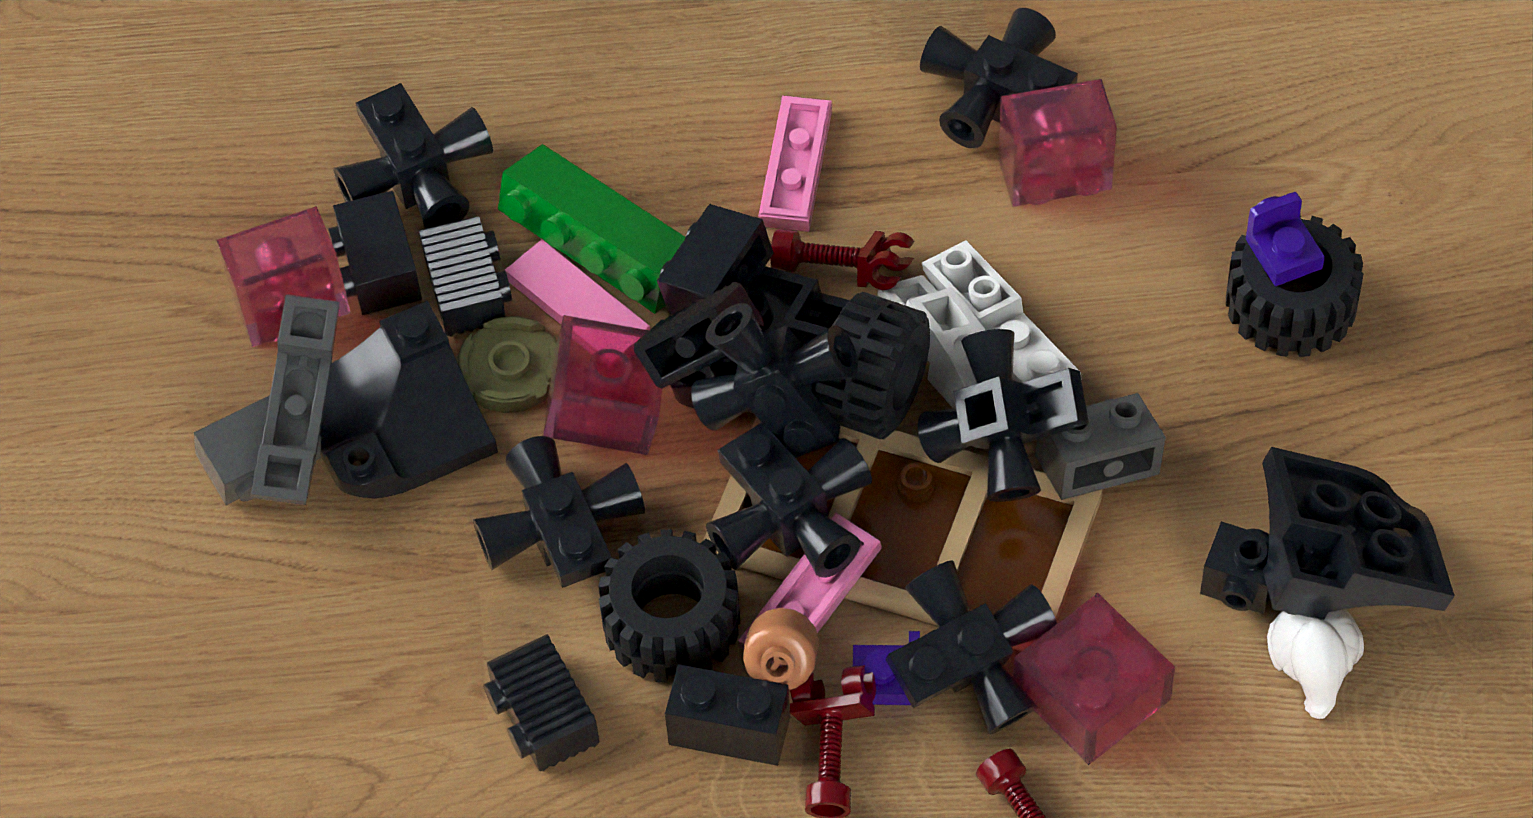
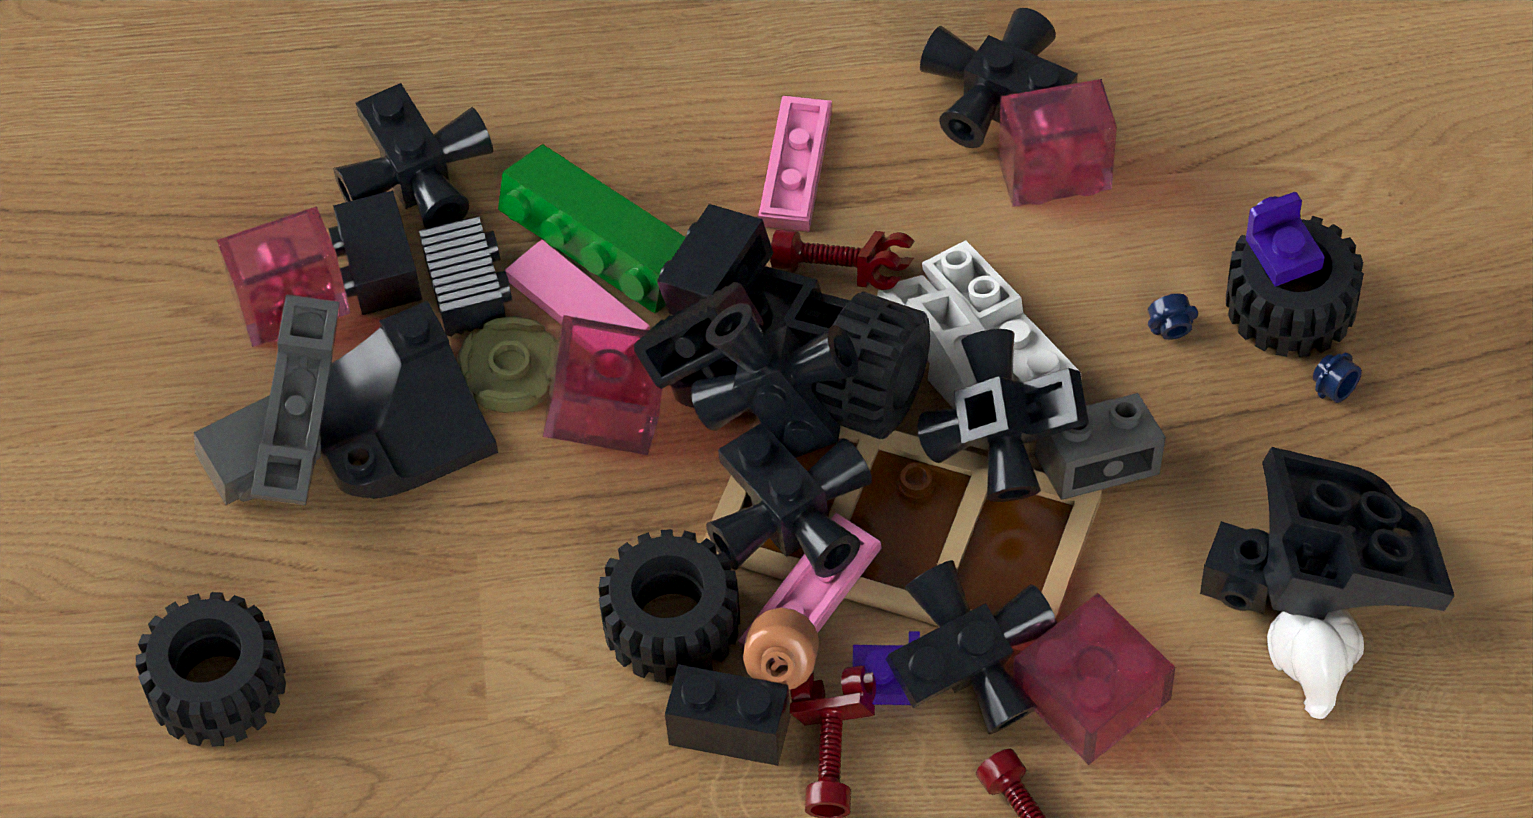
(198, 633): none -> black tyre
(542, 704): black brick -> none
(558, 513): black brick -> none
(1171, 316): none -> dark blue plate
(1336, 377): none -> dark blue plate

